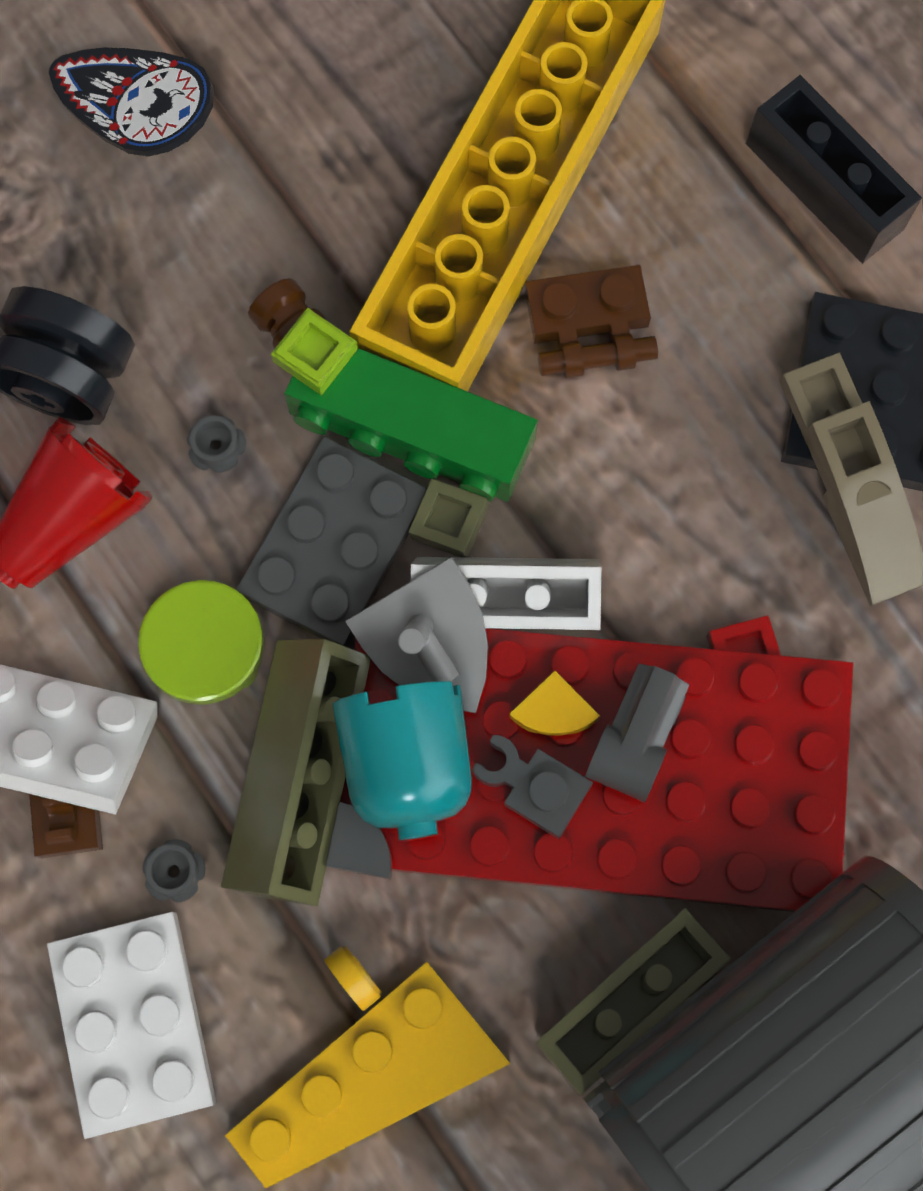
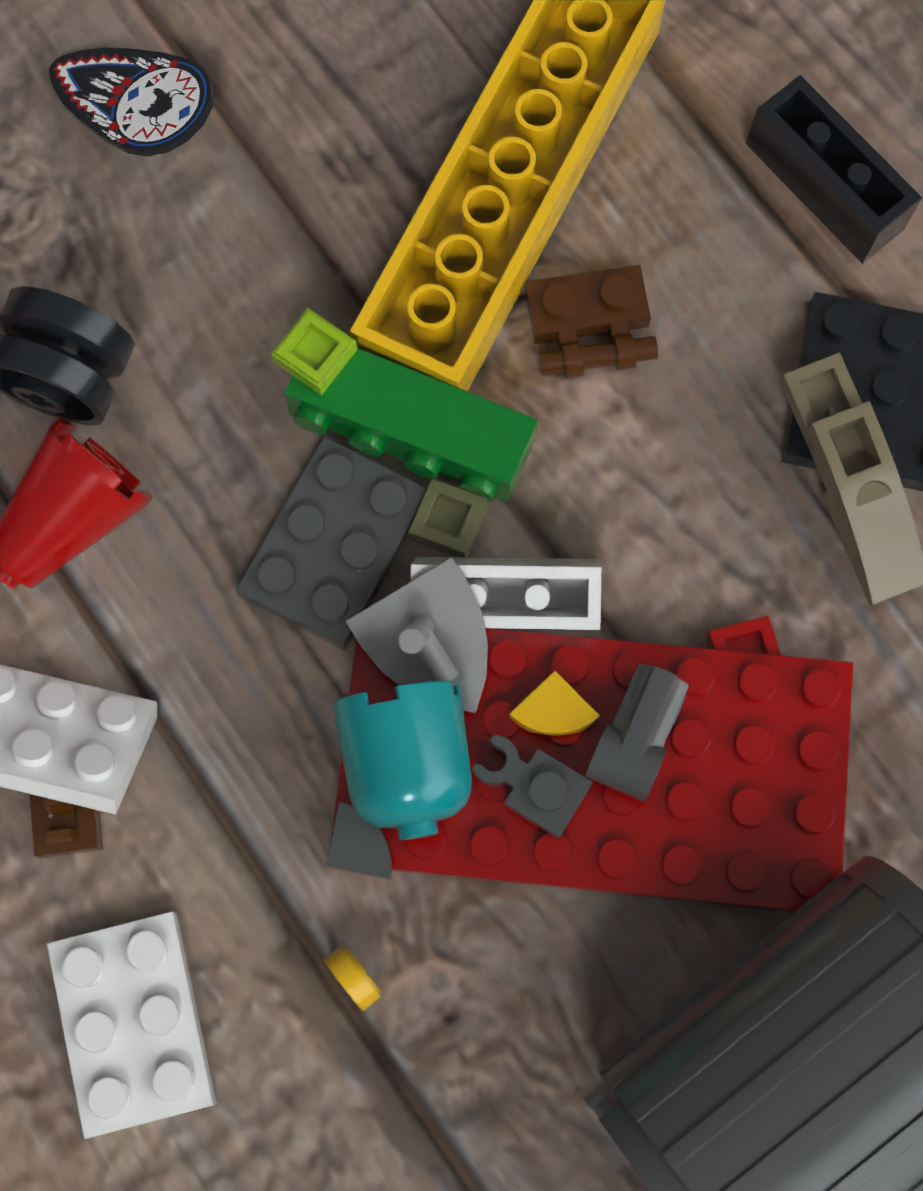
(159, 861): dark grey plate -> none
(201, 642): lime tile -> none
(212, 429): dark grey plate -> none
(279, 308): reddish brown wheel -> none
(294, 773): olive brick -> none
(380, 1070): yellow wing -> none
(632, 1000): olive brick -> none

